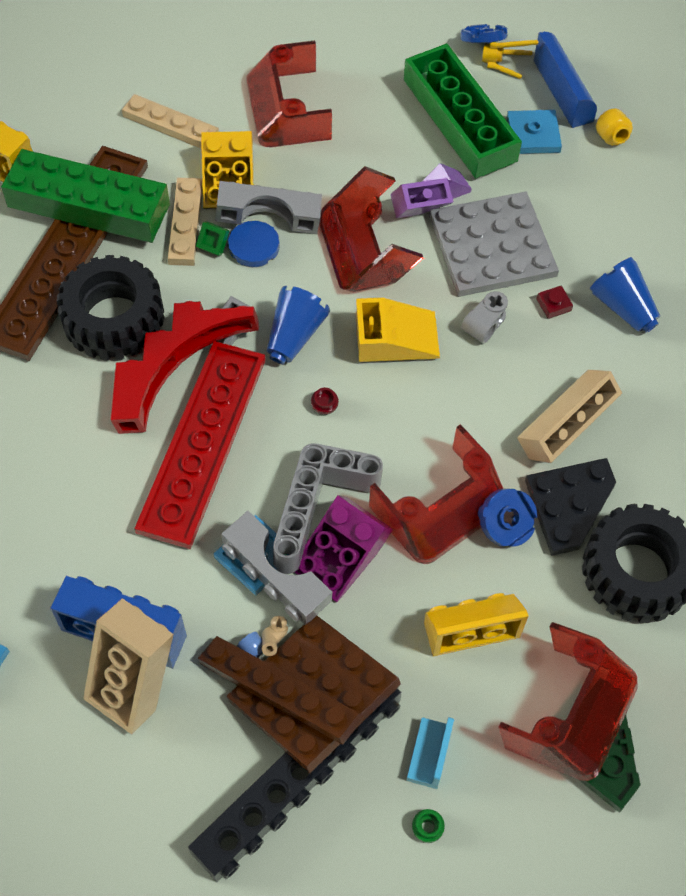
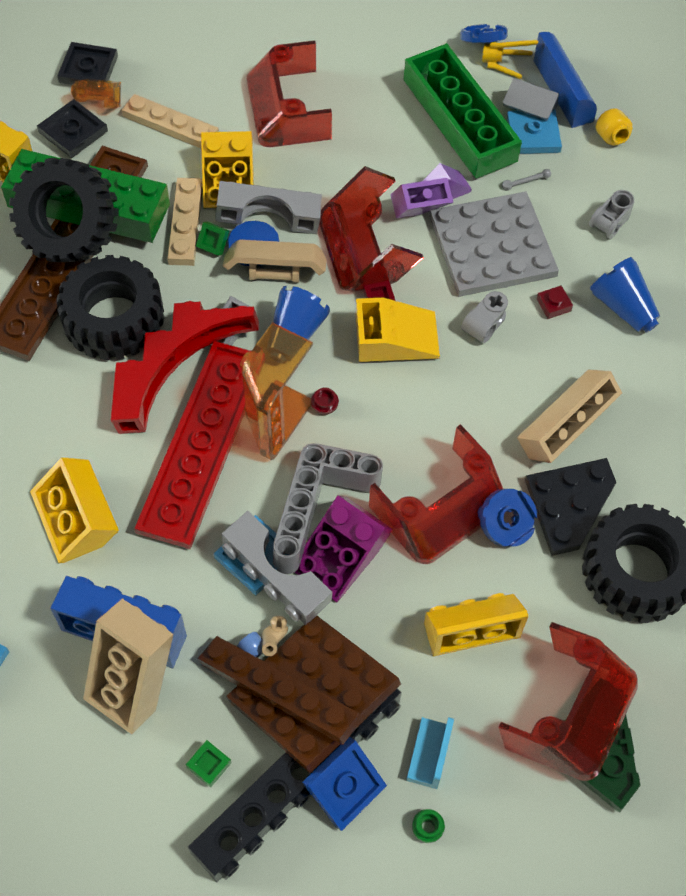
(31, 204): none -> black tyre
(72, 128): none -> black plate
(73, 509): none -> yellow slope
(87, 62): none -> black plate
(94, 89): none -> clear orange leg
(208, 763): none -> green plate
(270, 405): none -> clear orange windscreen
(275, 253): none -> tan piece
(344, 783): none -> blue plate
(379, 290): none -> dark red plate
(507, 184): none -> light grey hinge
(531, 99): none -> light grey panel
(613, 213): none -> light grey piece

